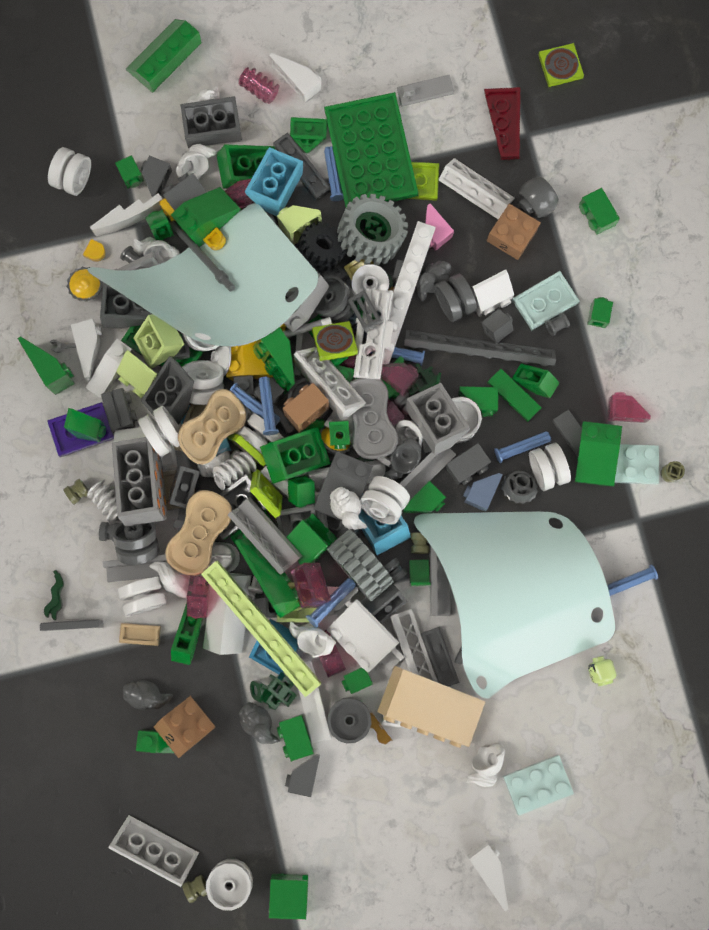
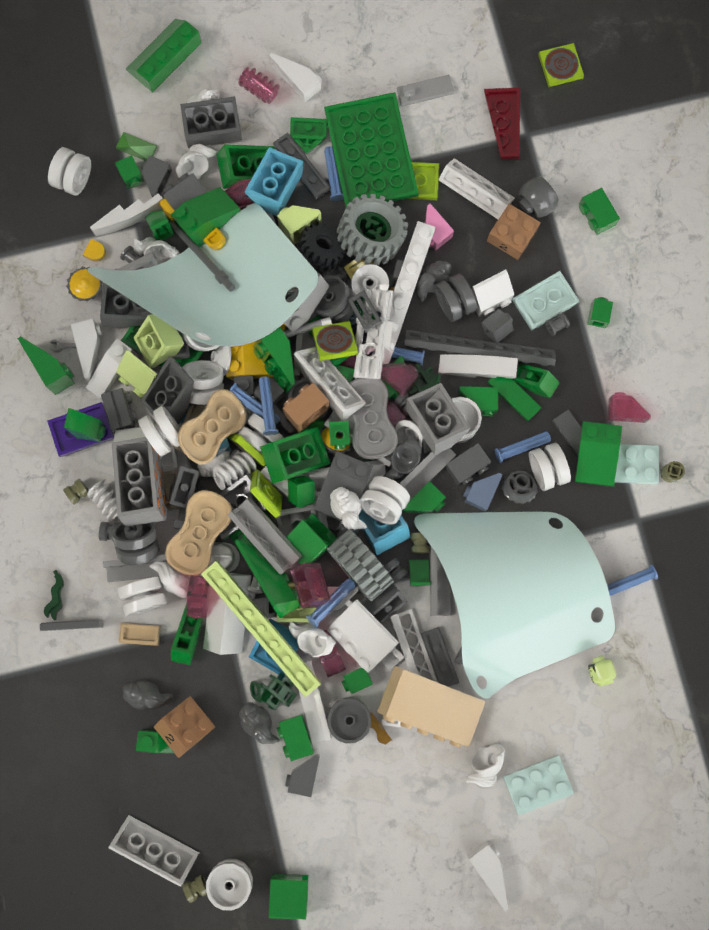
(136, 146): none -> bright green slope
(478, 366): none -> white slope

